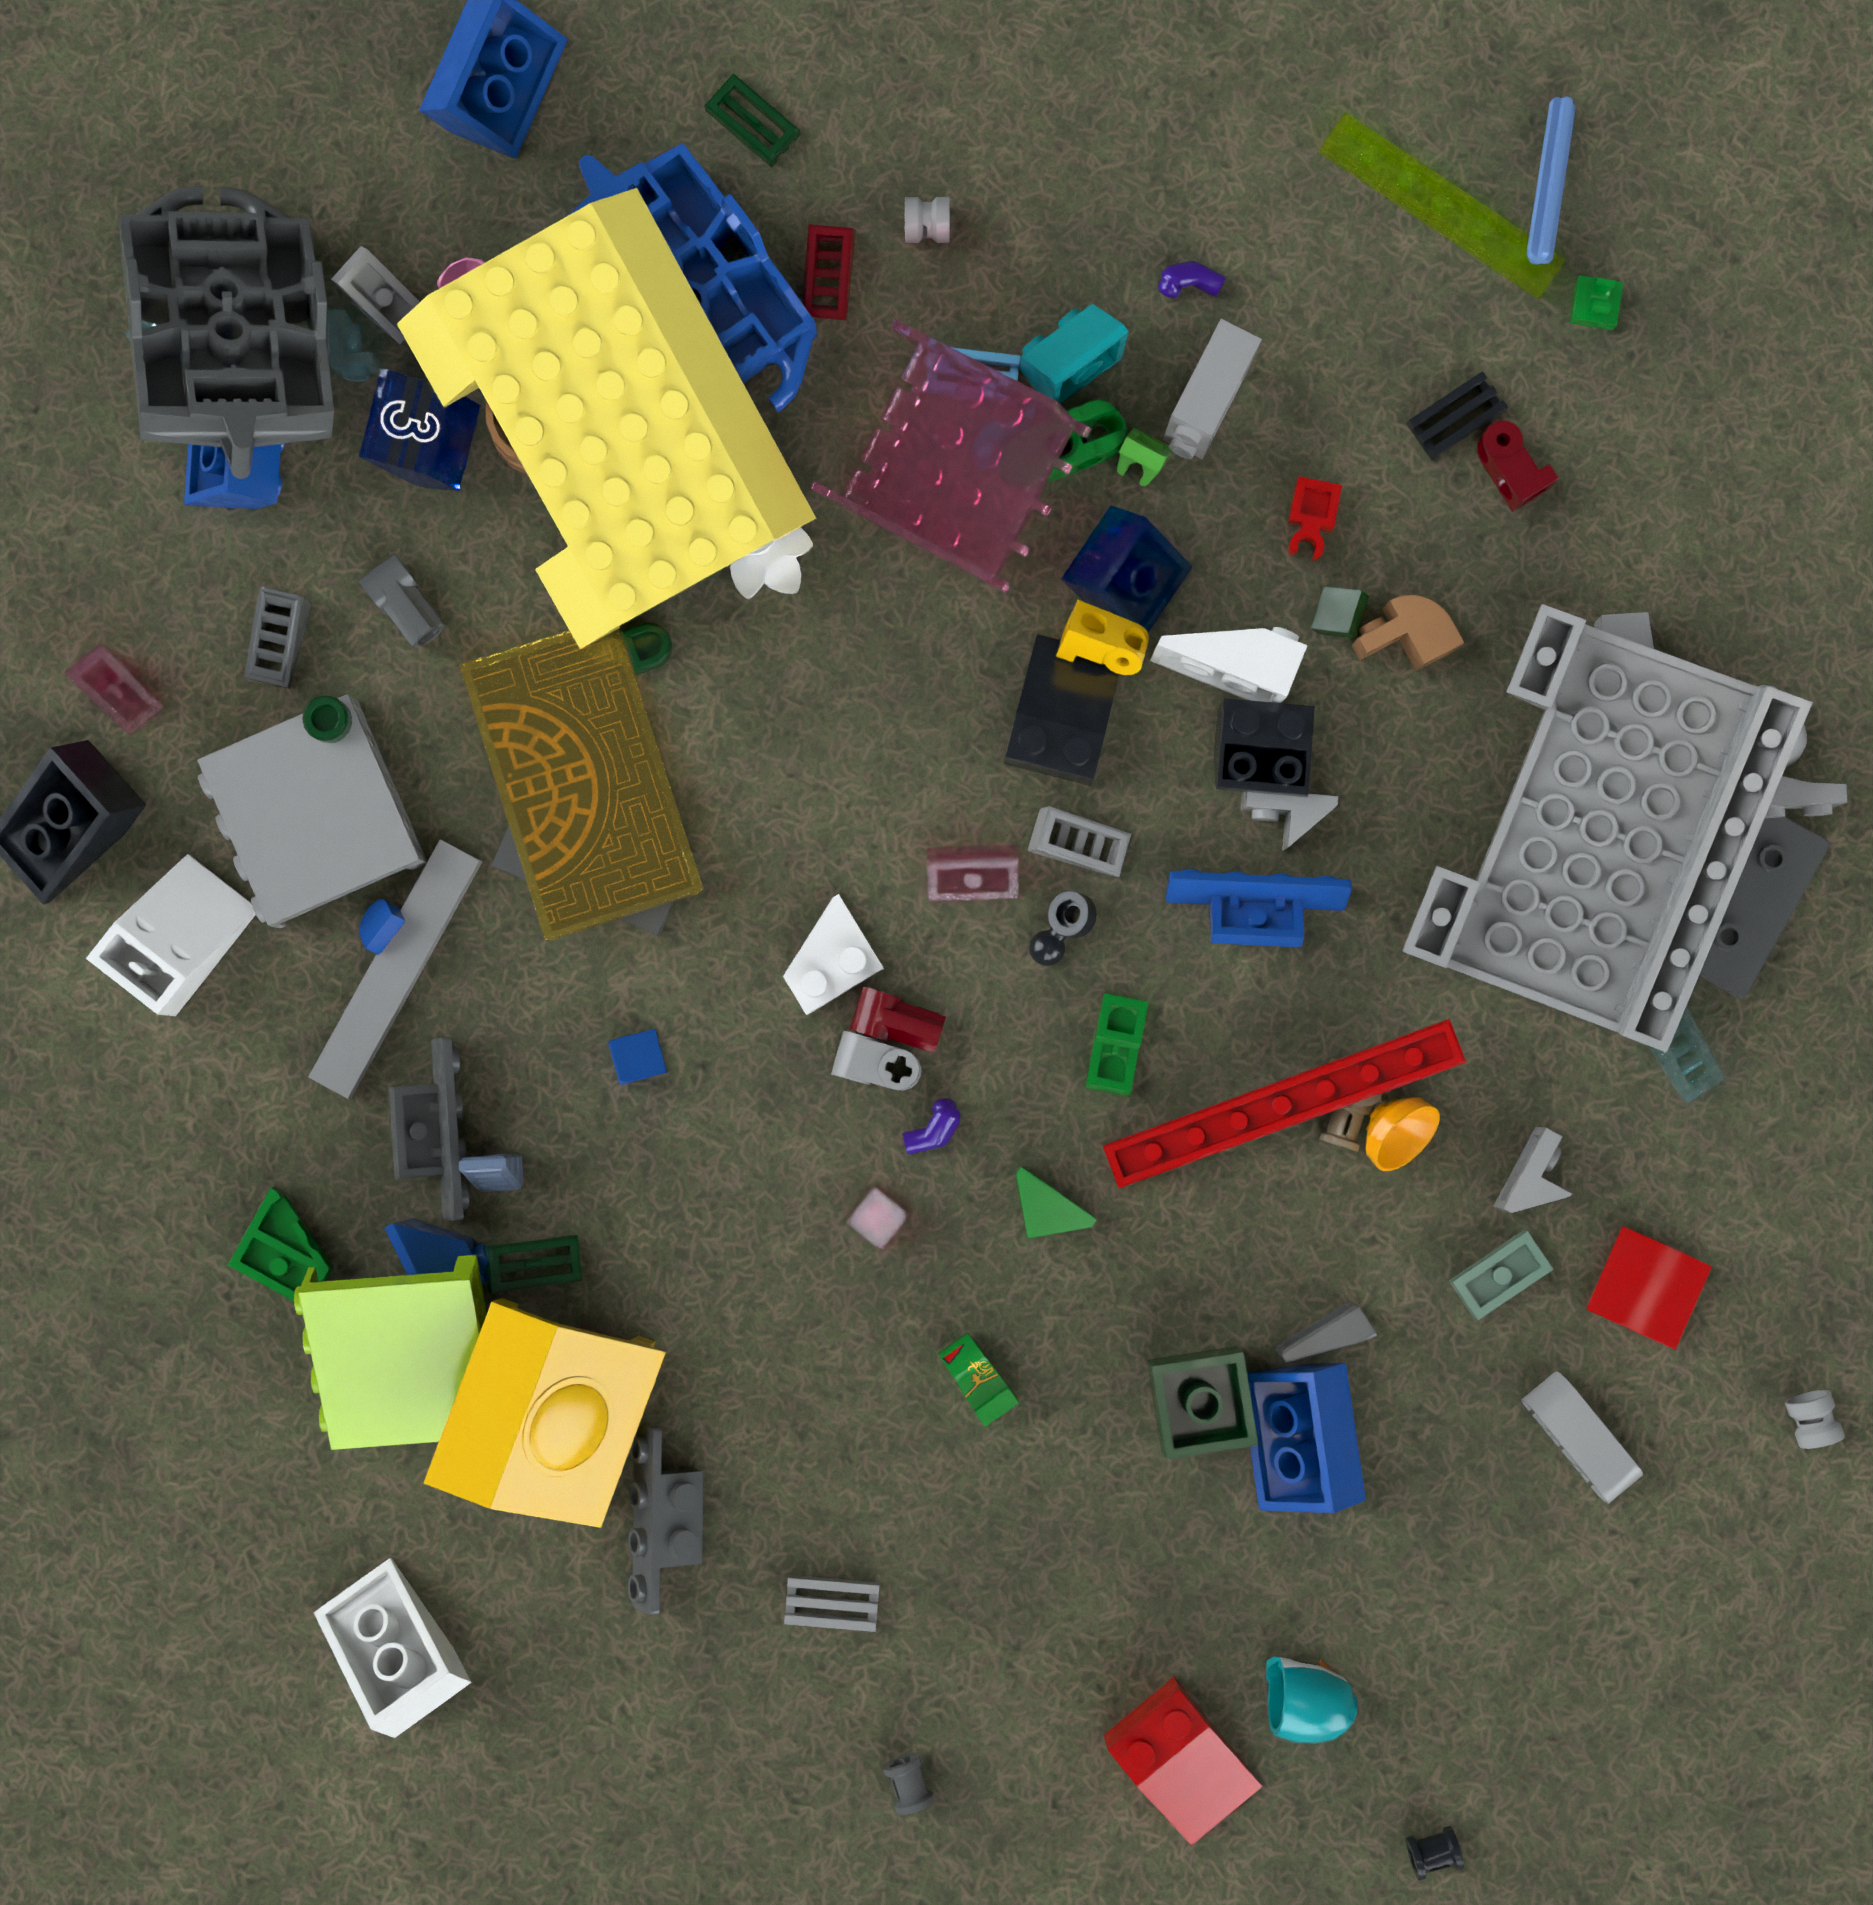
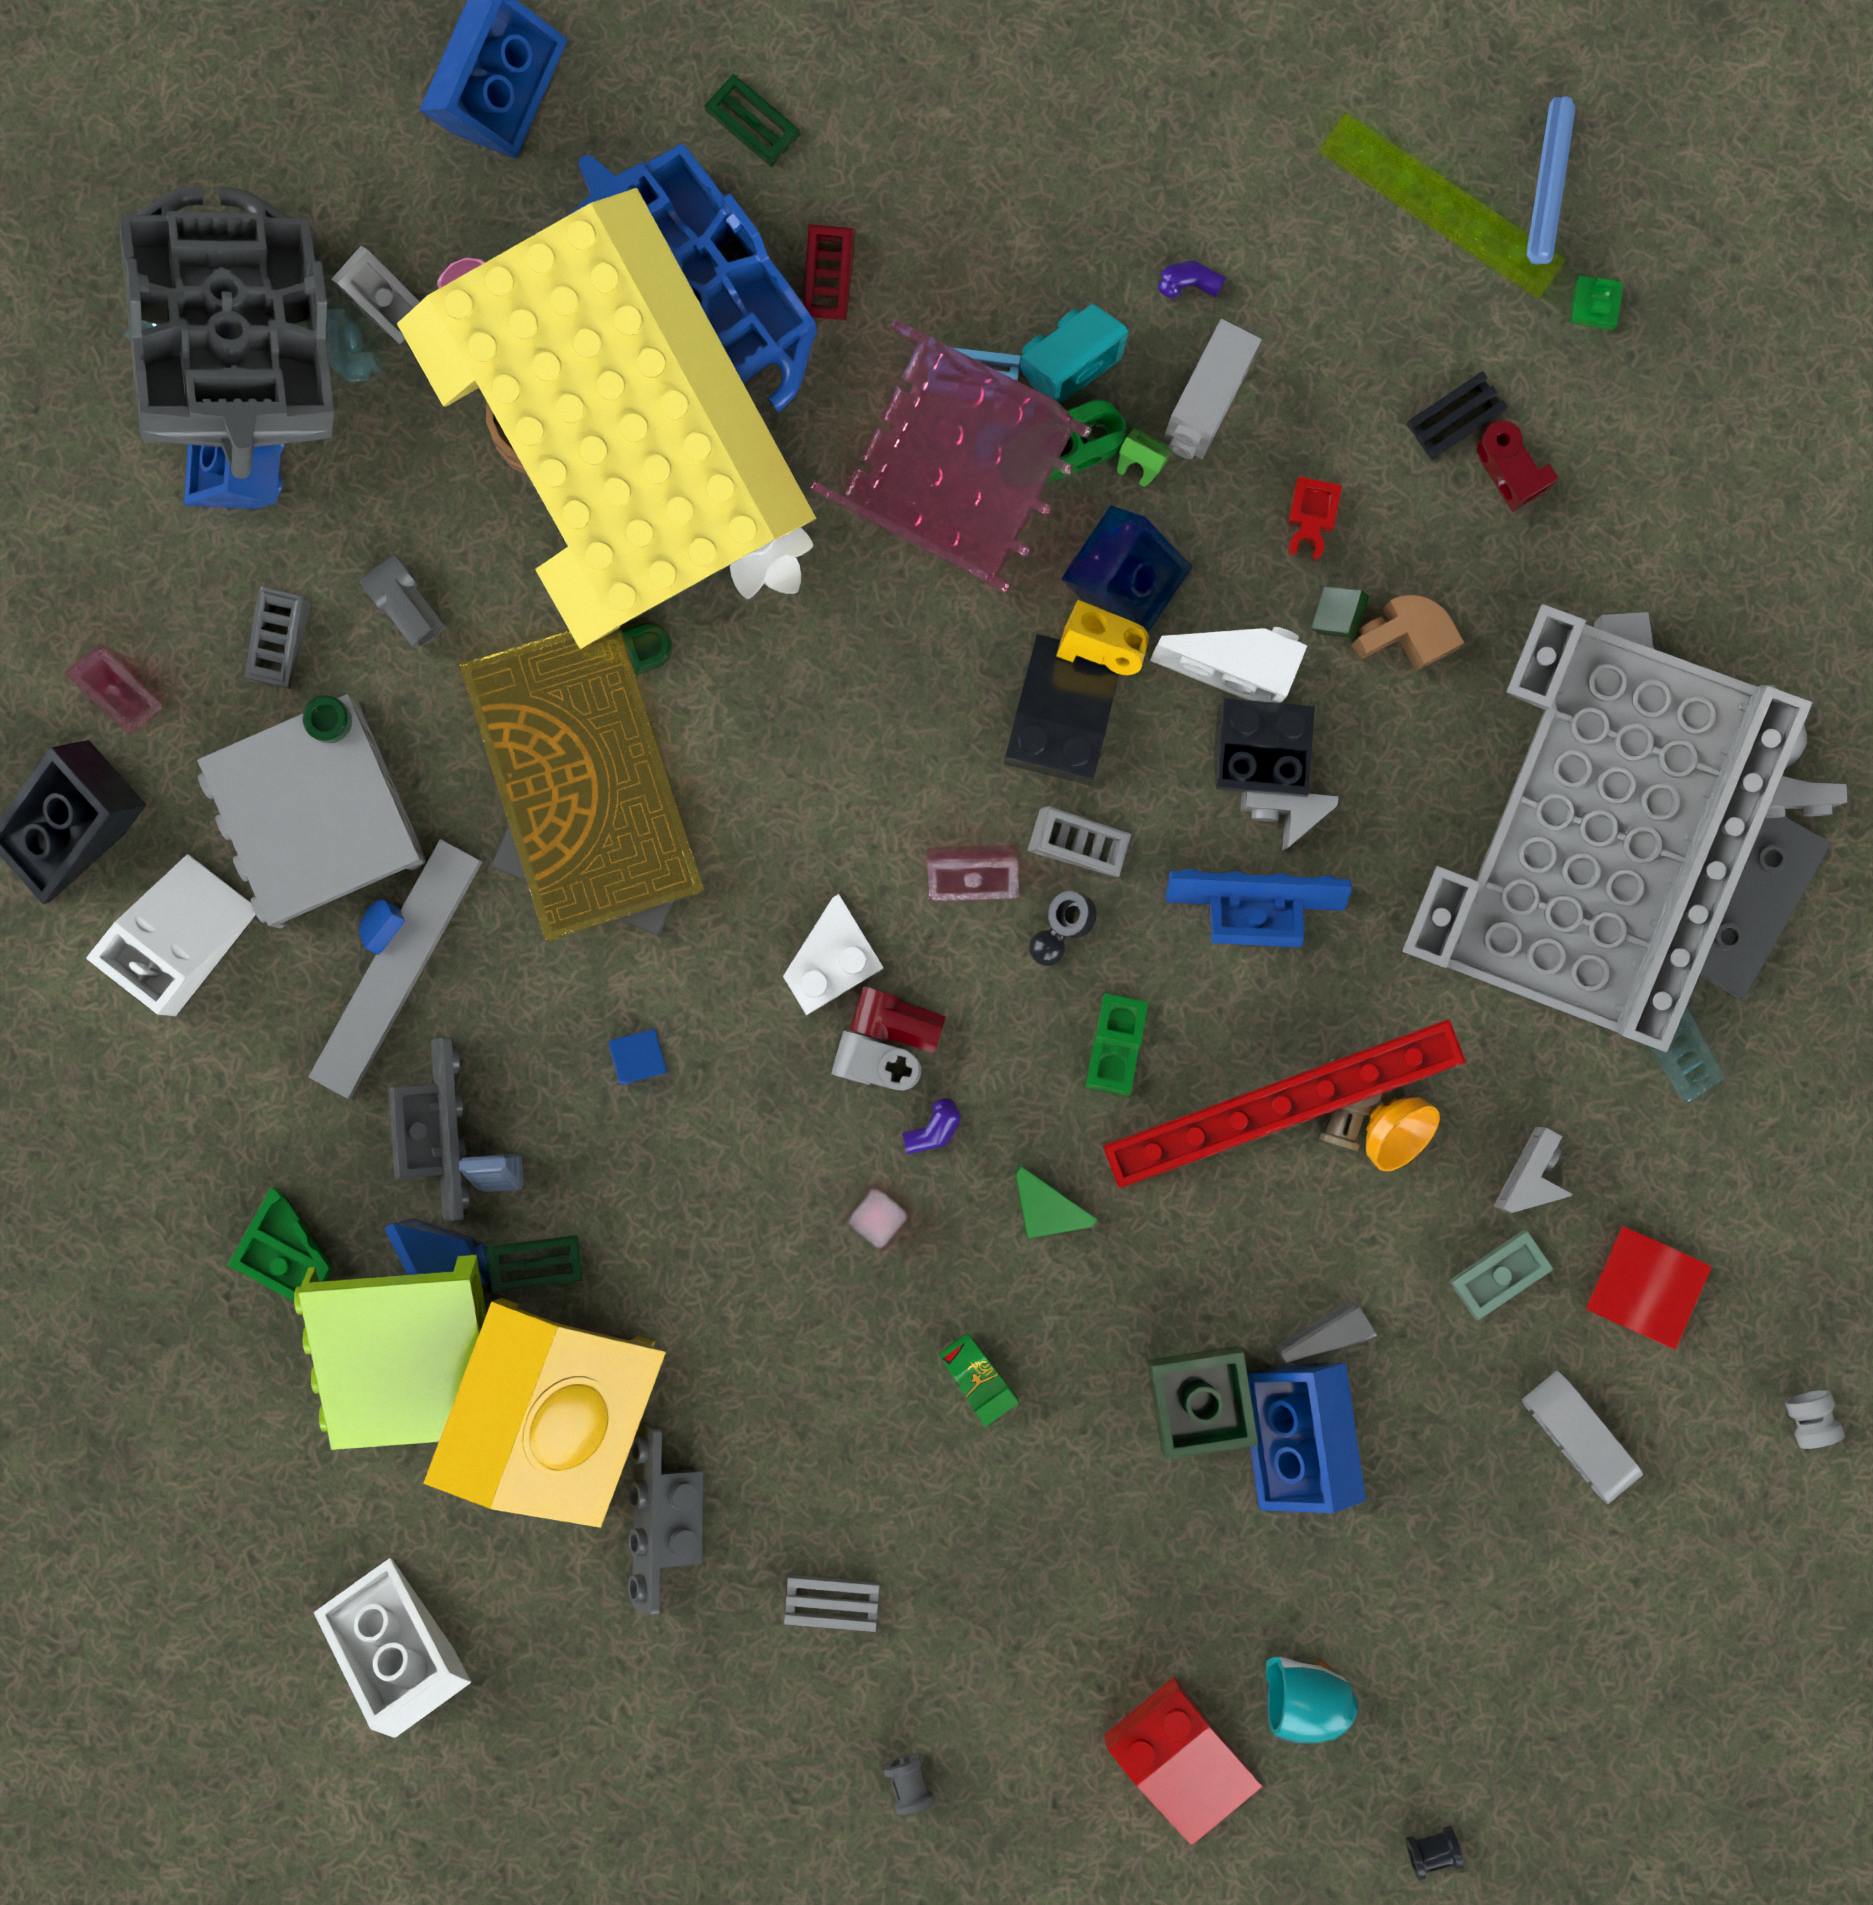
(416, 435): clear blue slope -> none
(927, 220): light grey wheel -> none

